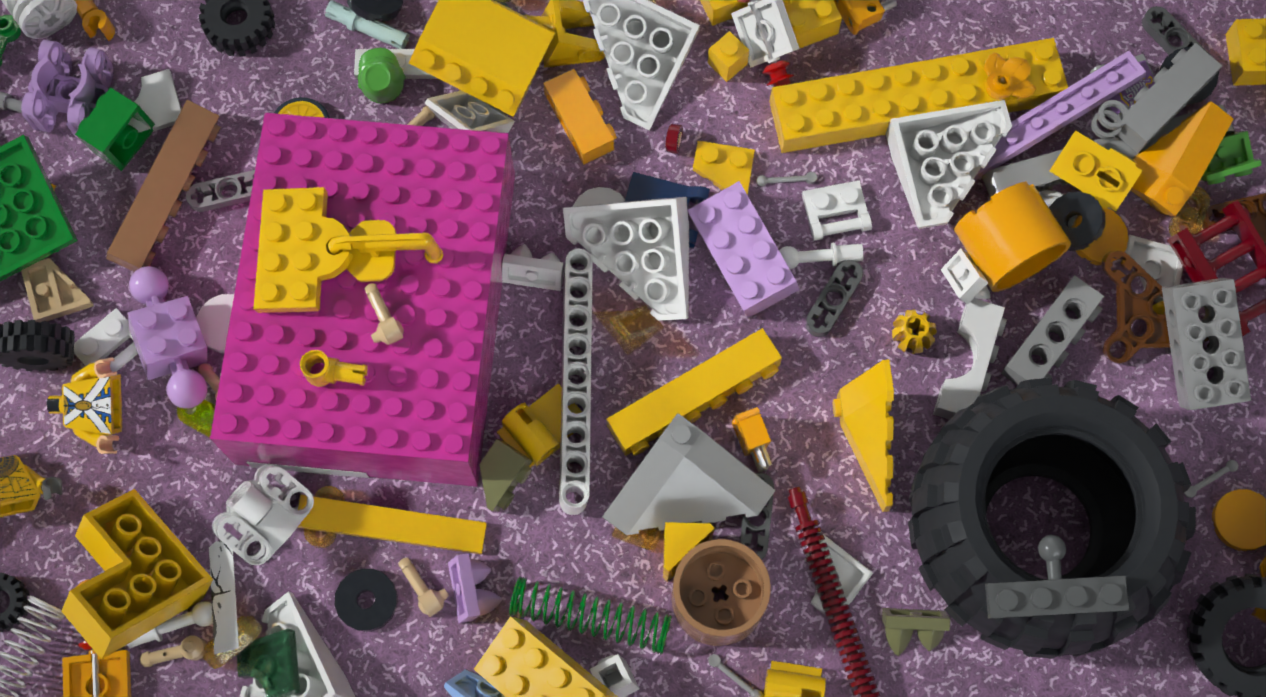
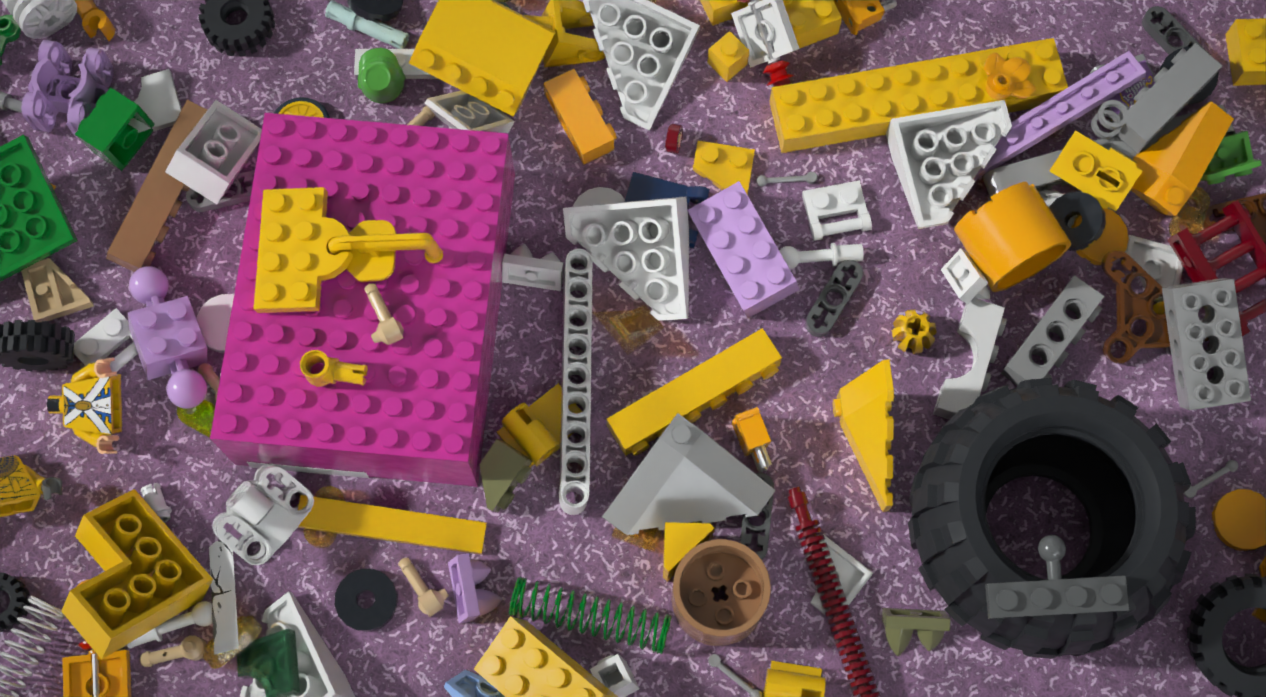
(156, 501): none -> white pin
(215, 152): none -> white slope

